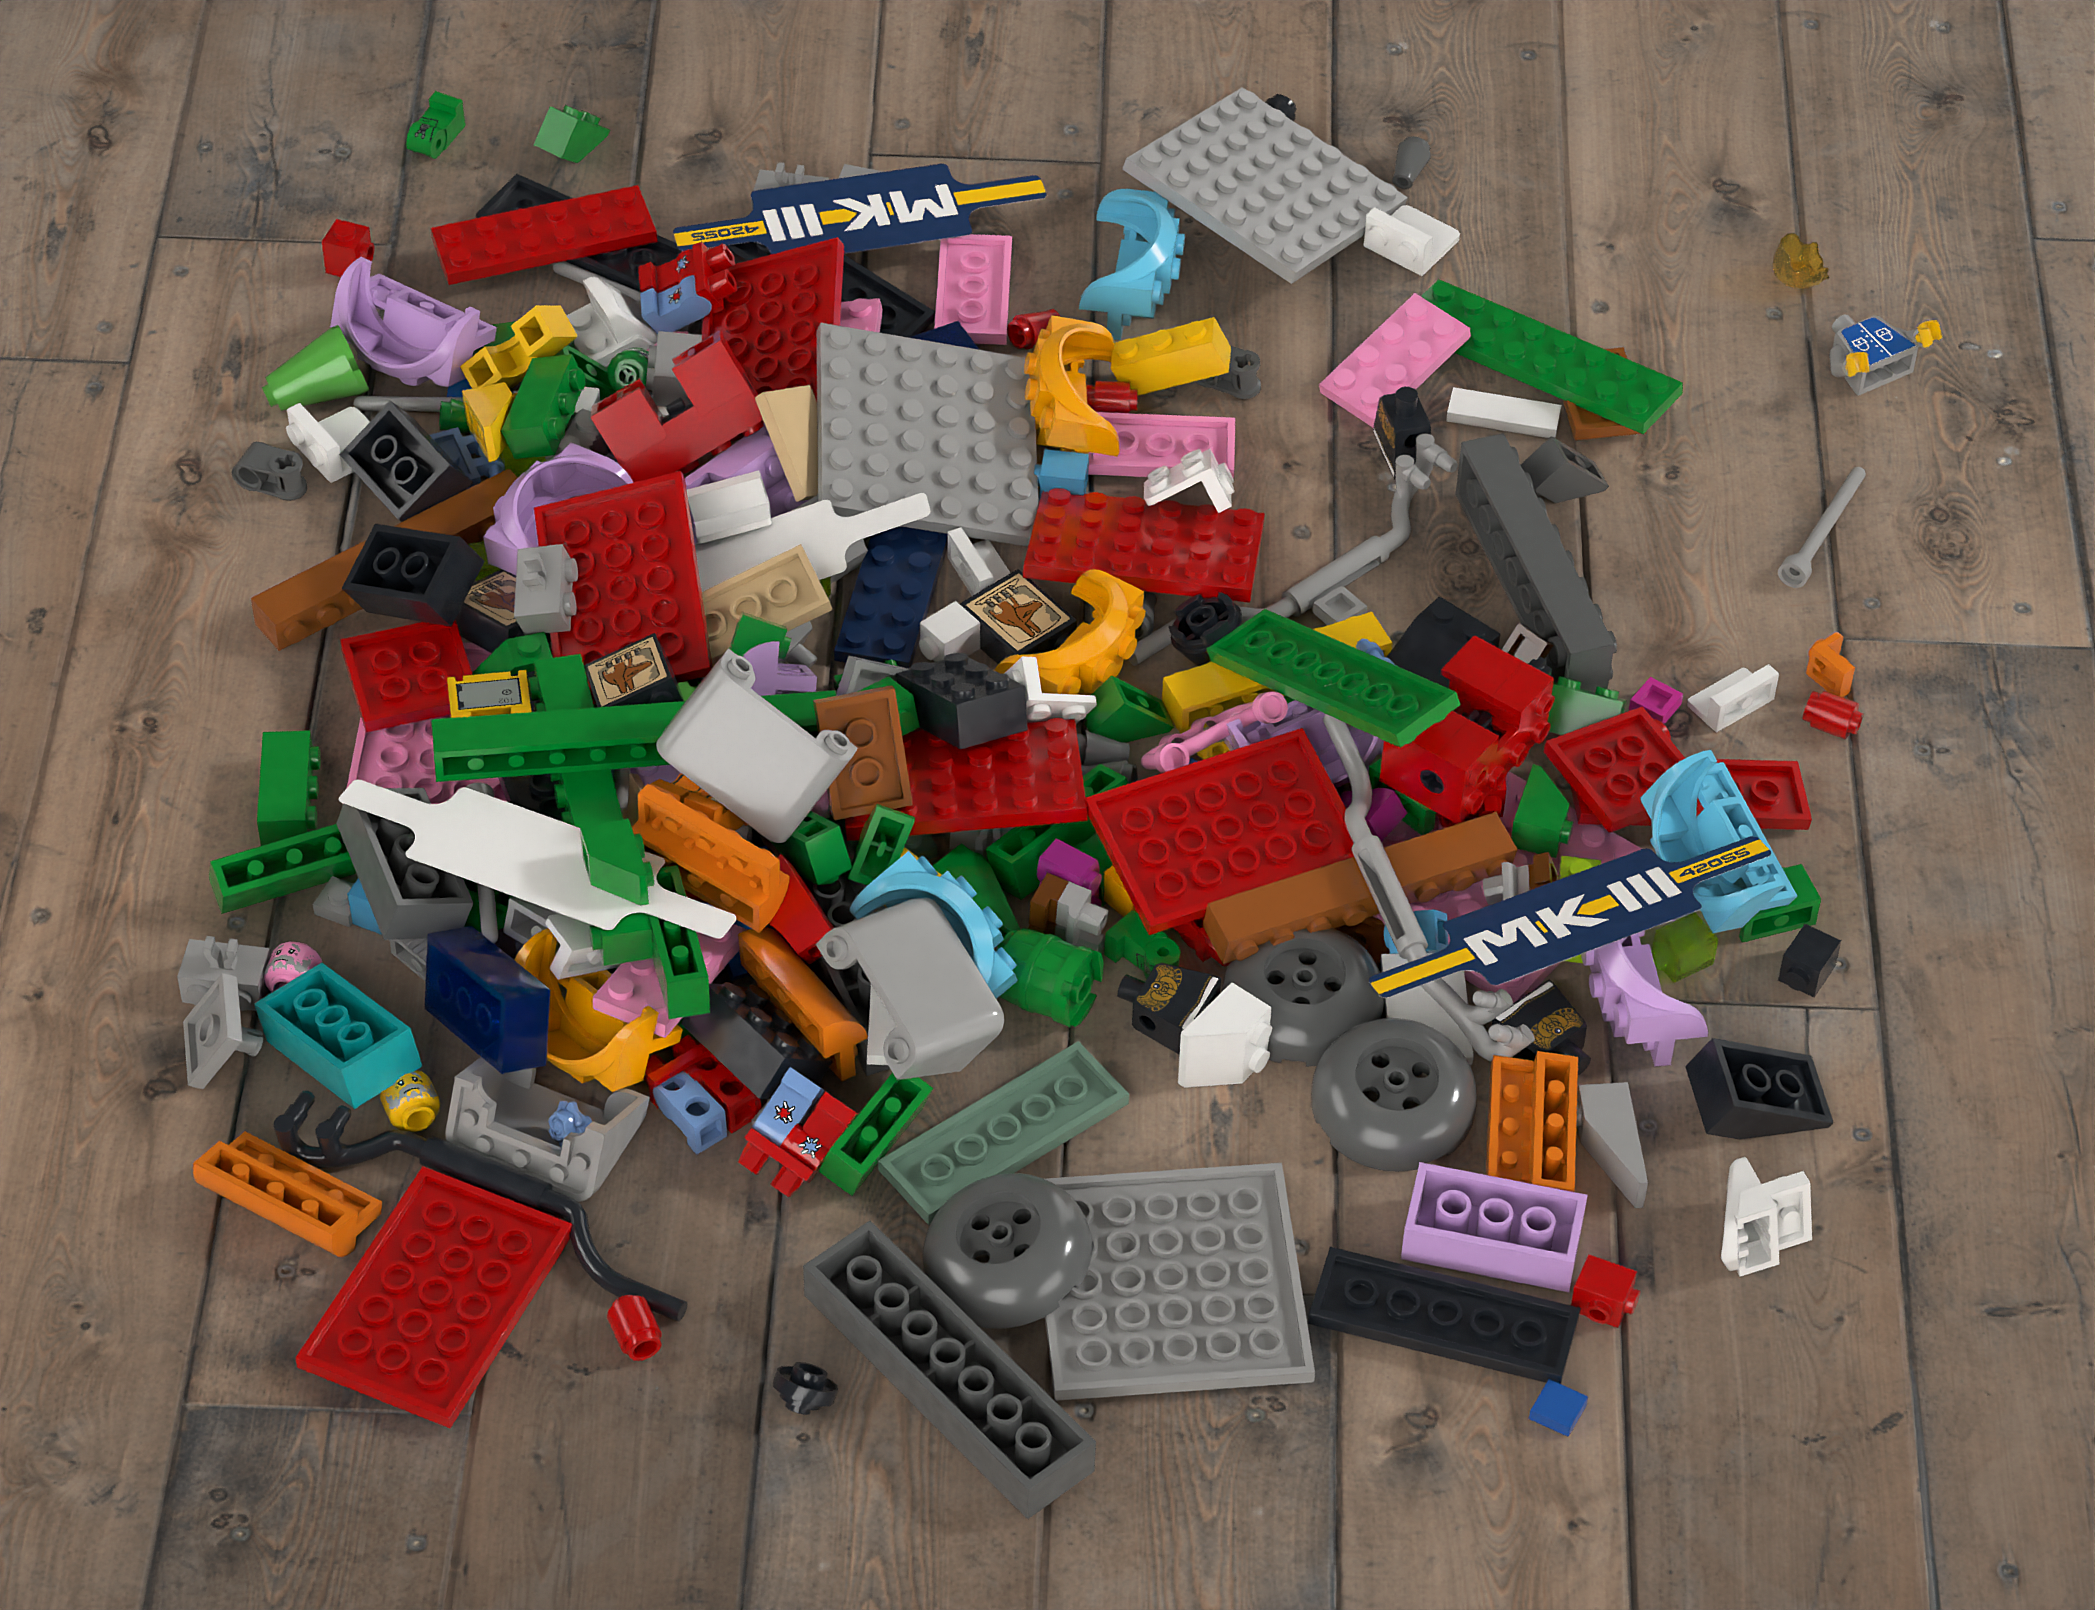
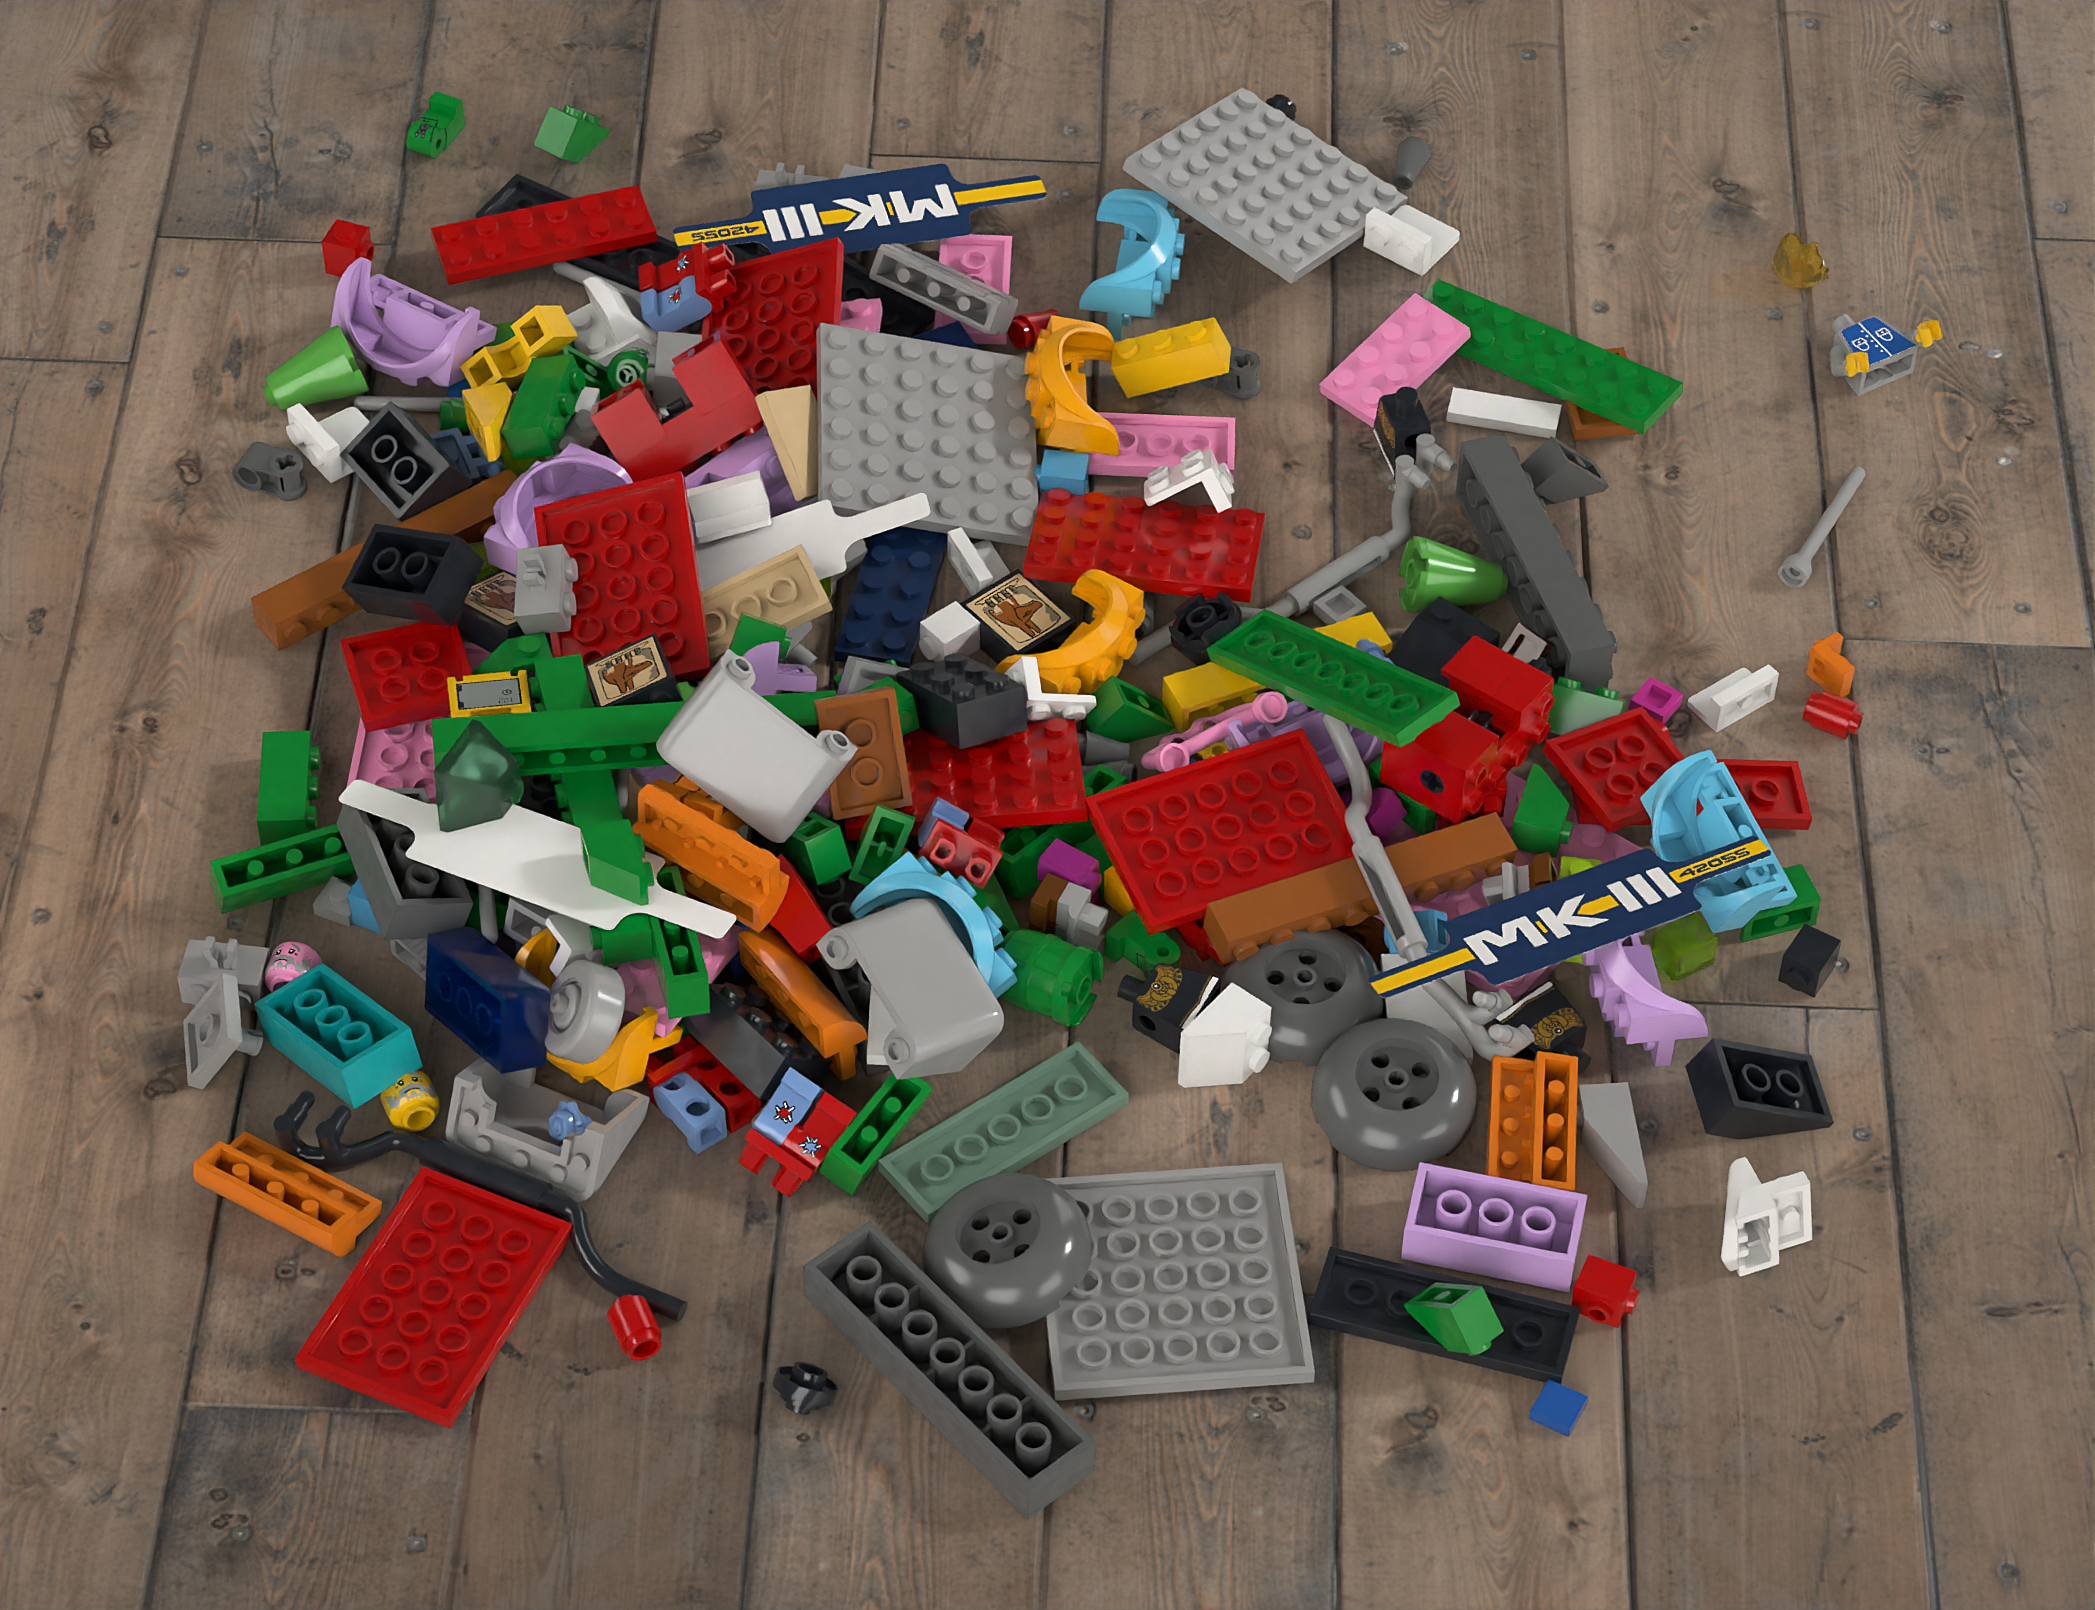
(476, 780): none -> clear green slope
(584, 1011): none -> light grey wheel
(943, 288): none -> light grey brick
(961, 852): none -> red hips
(1112, 397): red brick -> none
(1447, 572): none -> bright green cone
(1456, 1316): none -> green slope

